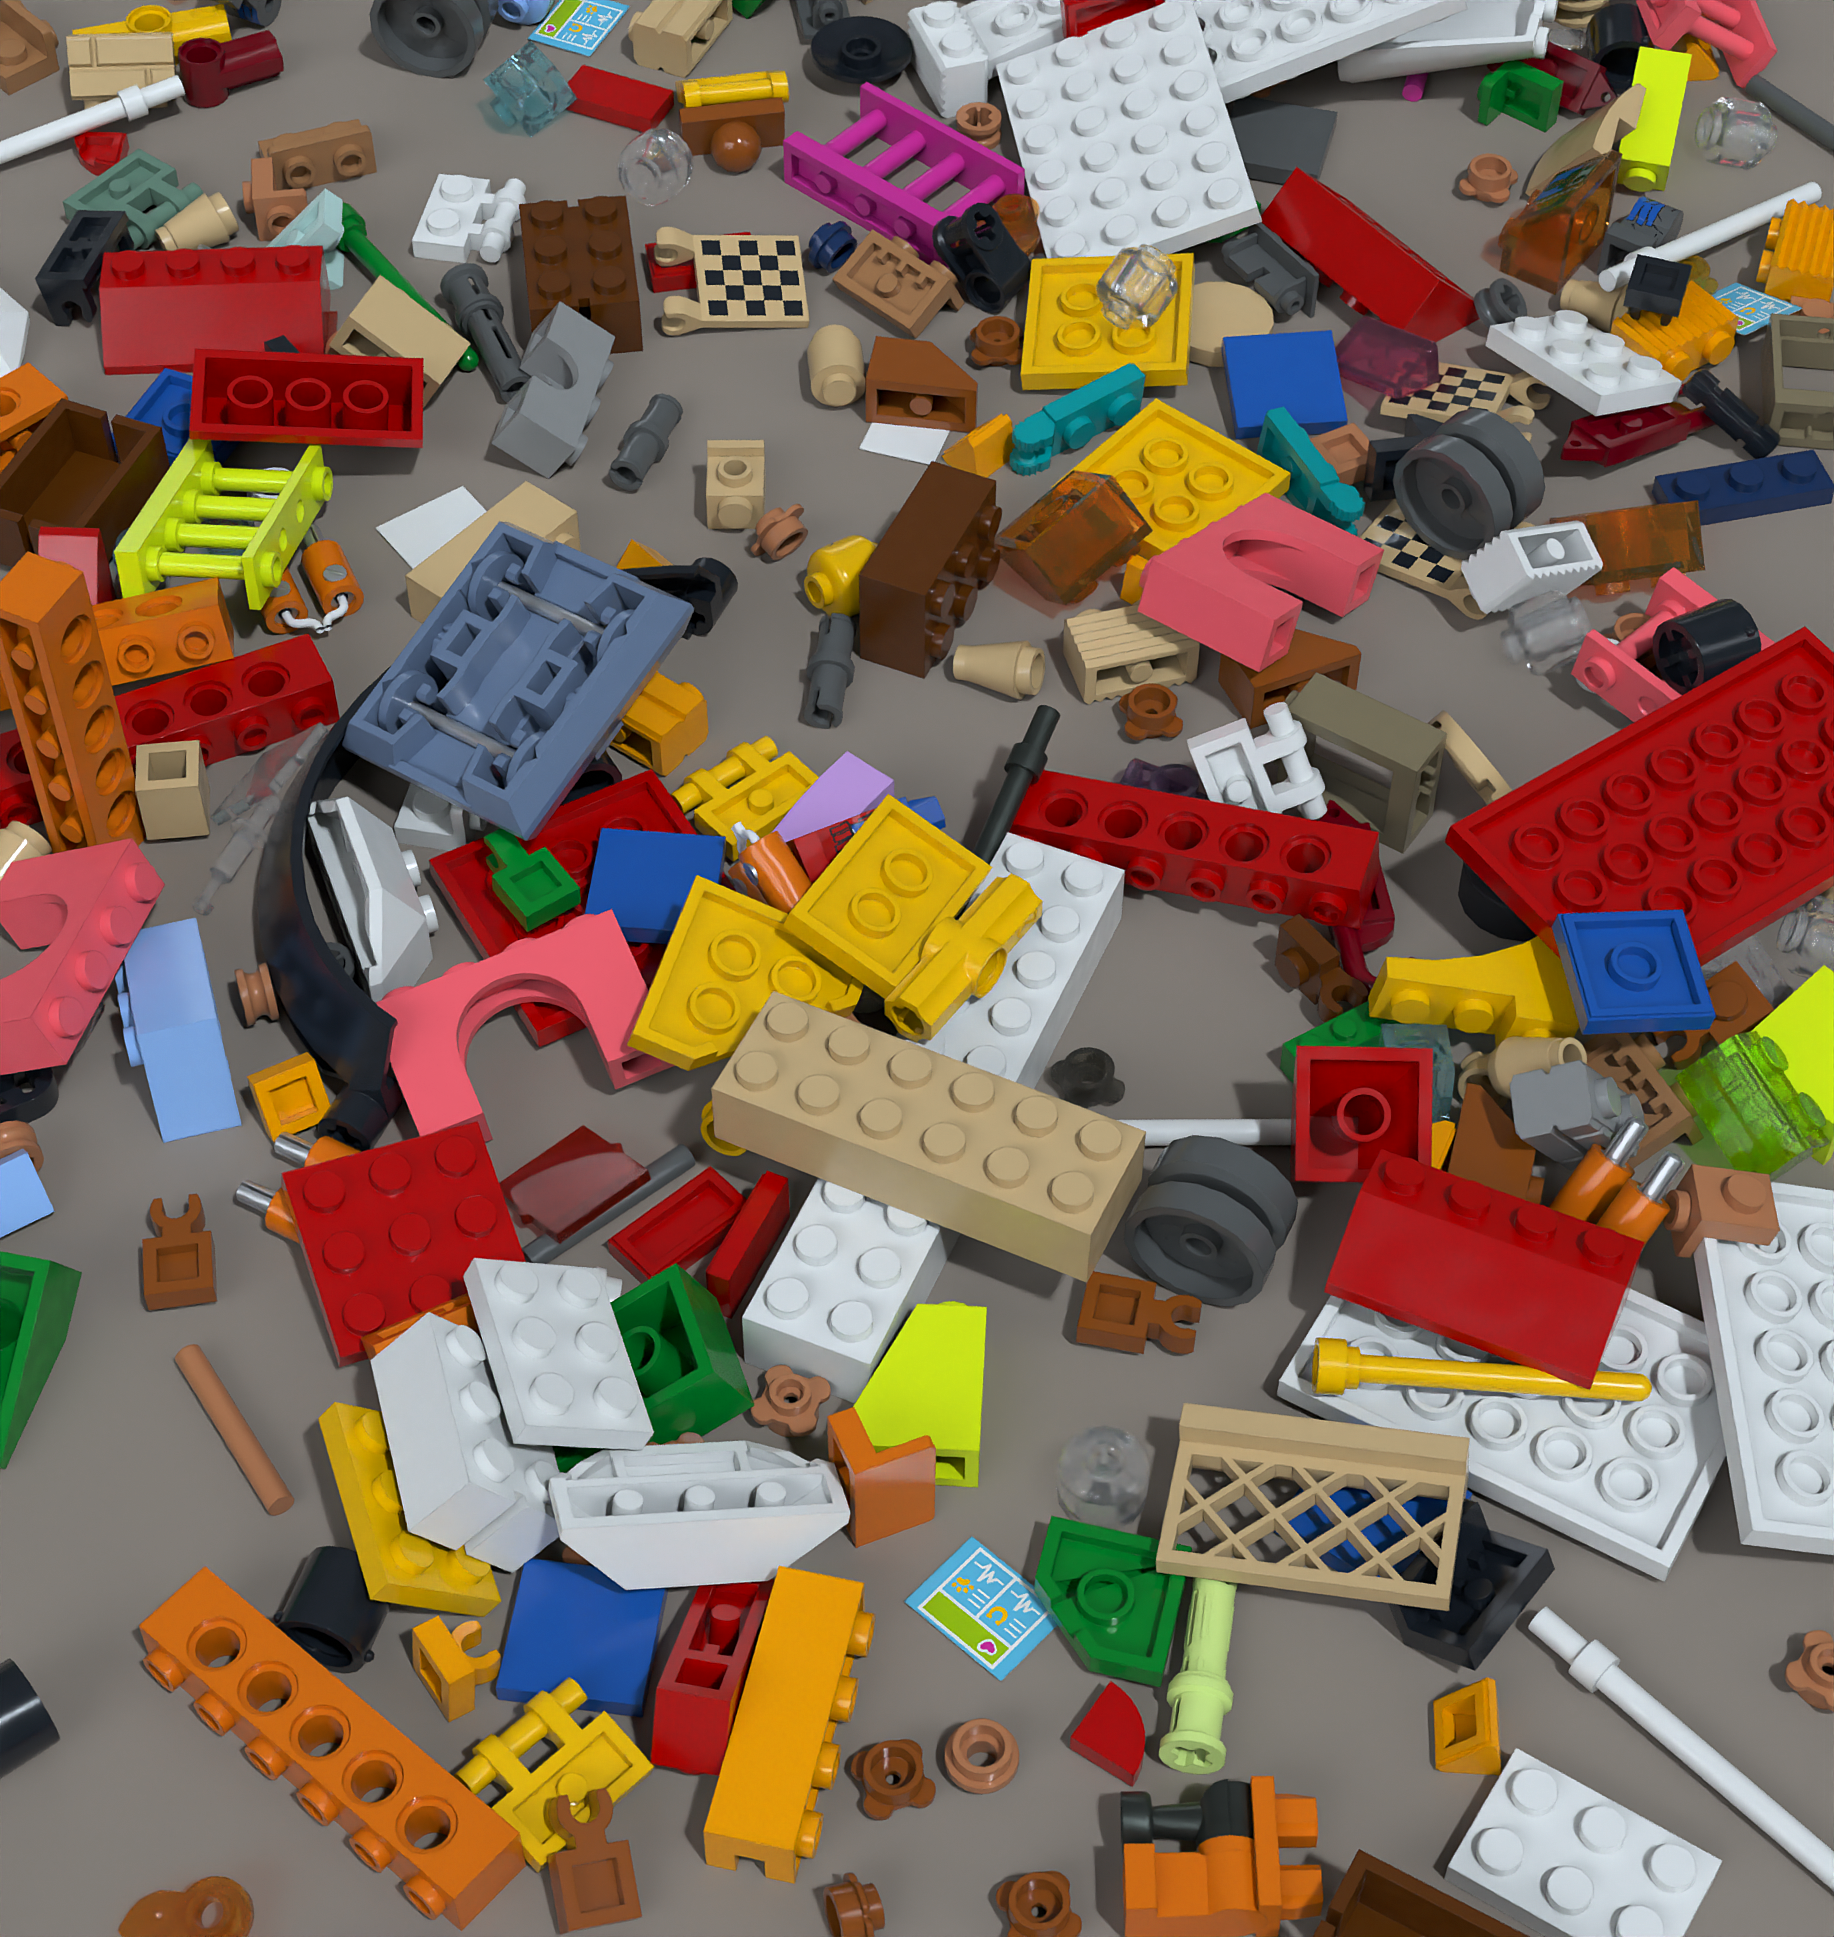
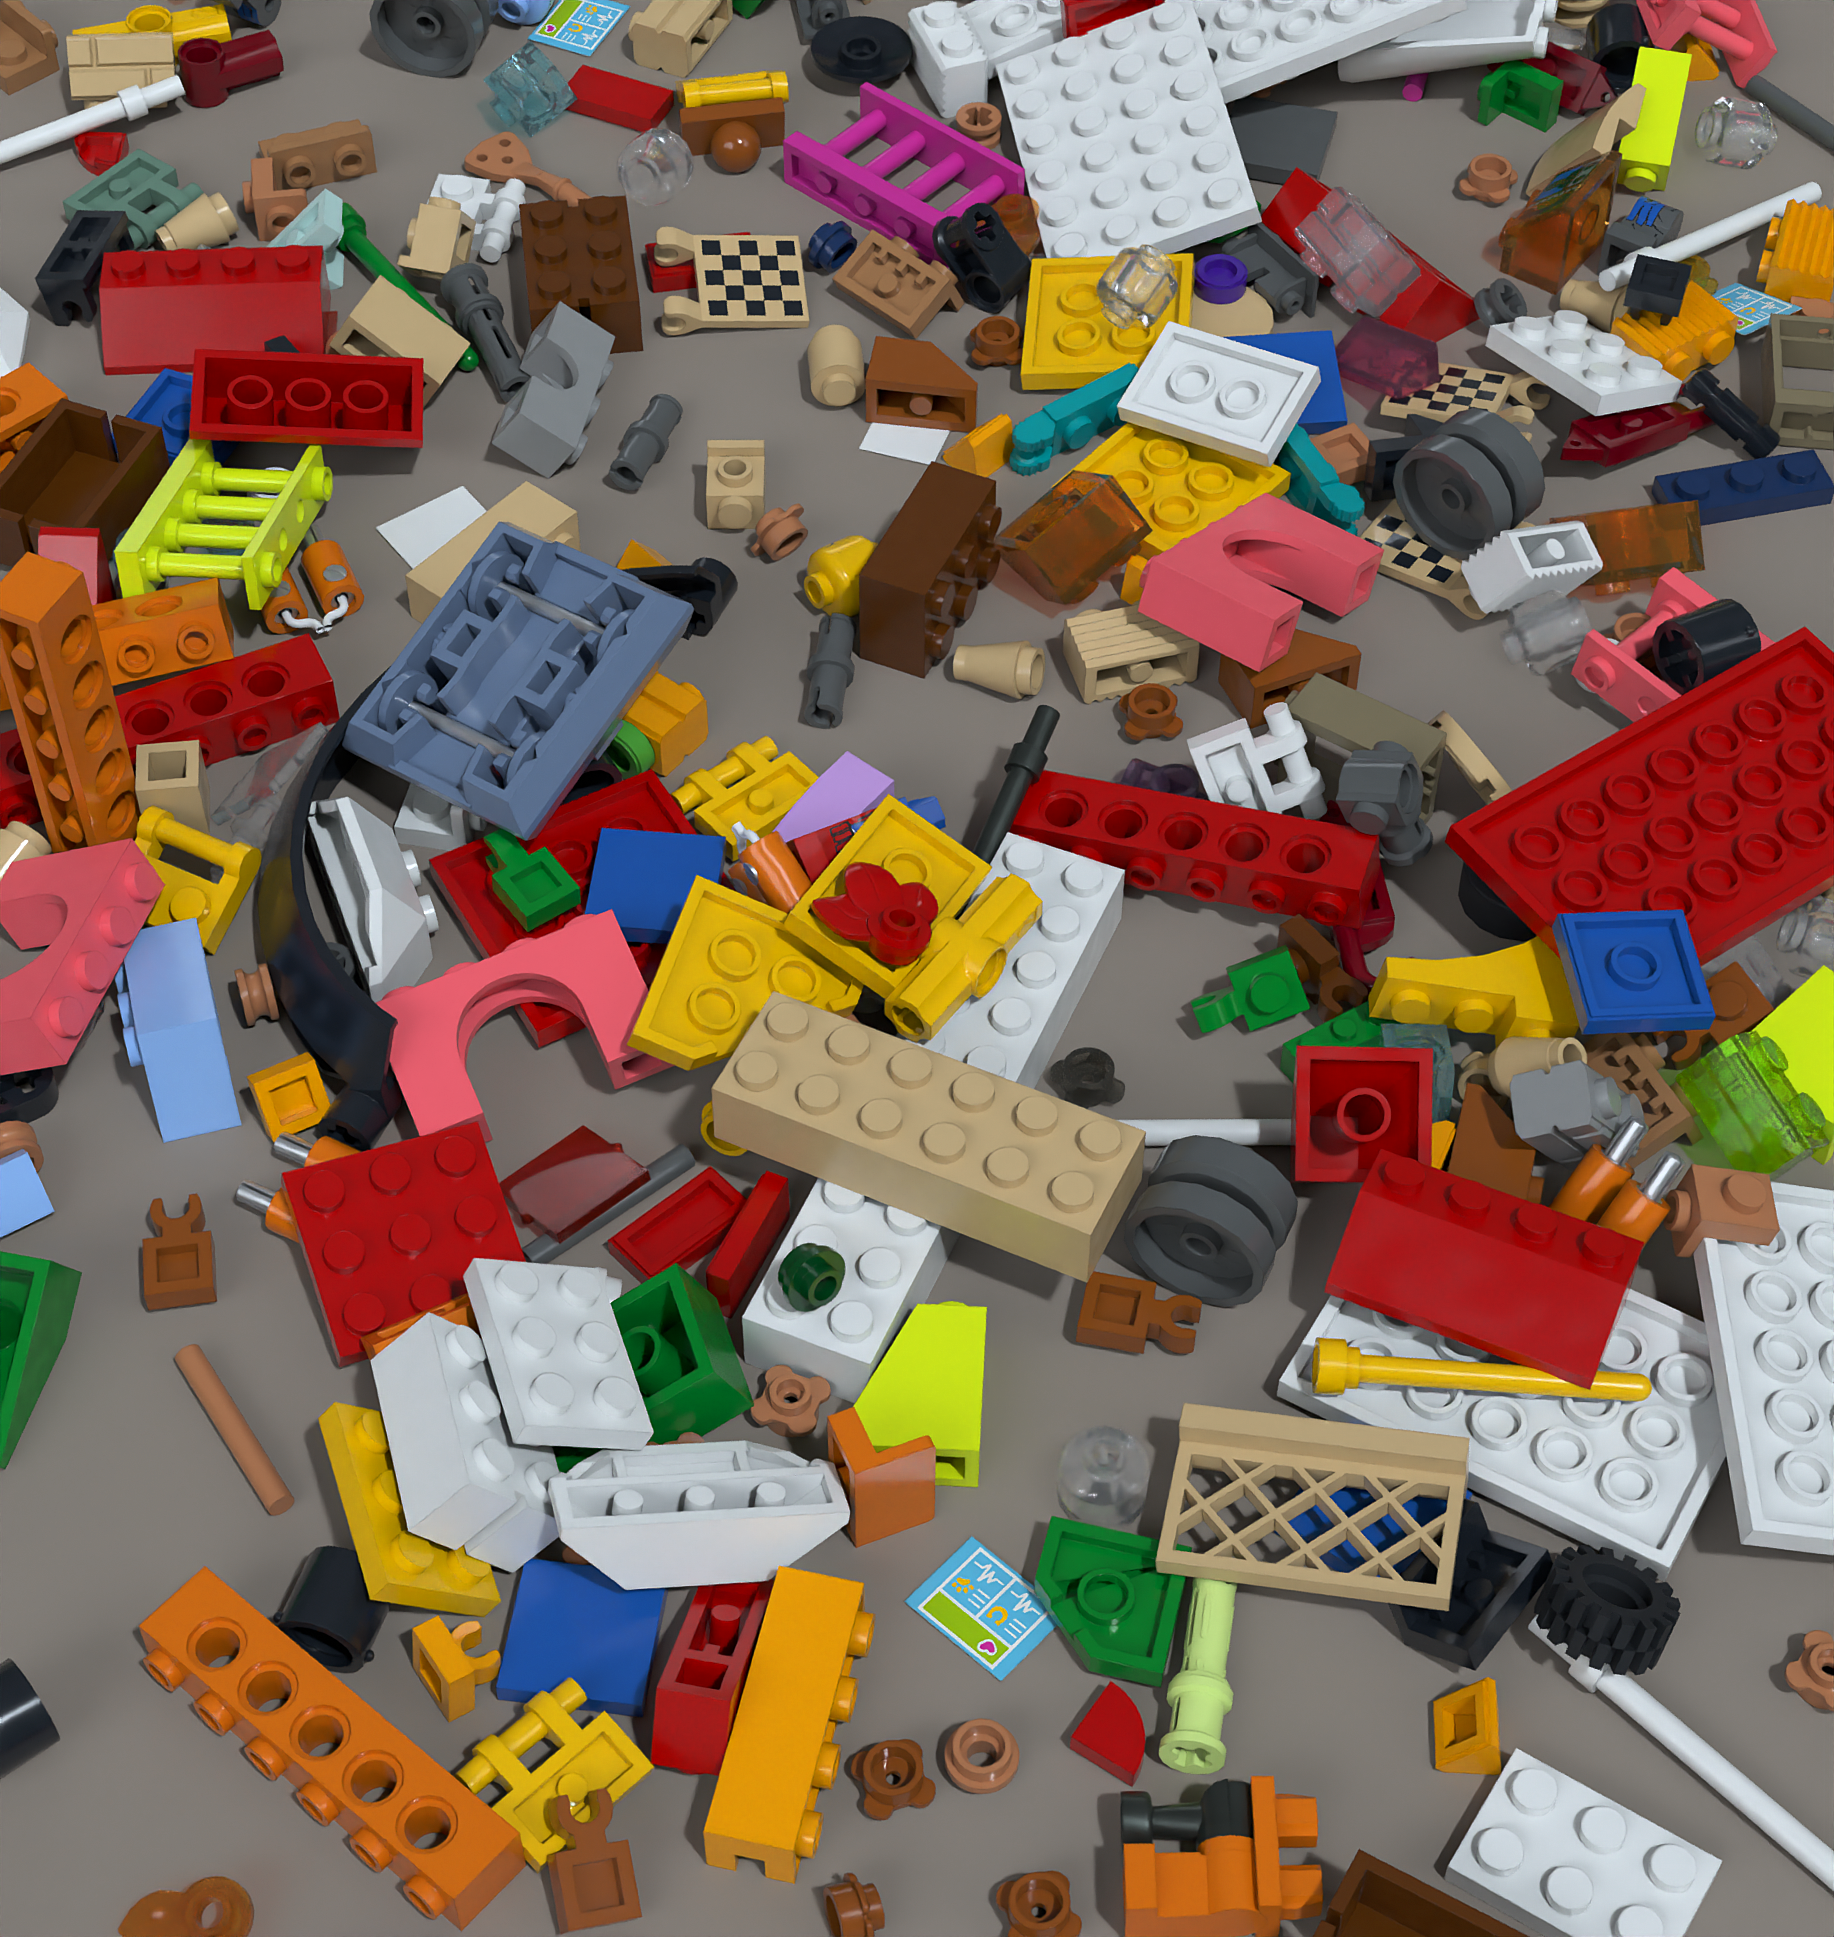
(186, 894): none -> yellow plate
(438, 239): none -> tan brick
(508, 158): none -> nougat piece
(631, 751): none -> bright green tile
(811, 1276): none -> dark green plate
(882, 912): none -> red plate
(1219, 393): none -> white plate
(1220, 279): none -> dark purple tile
(1261, 989): none -> green plate
(1355, 253): none -> clear brick
(1384, 797): none -> dark grey connector
(1607, 1610): none -> black tyre

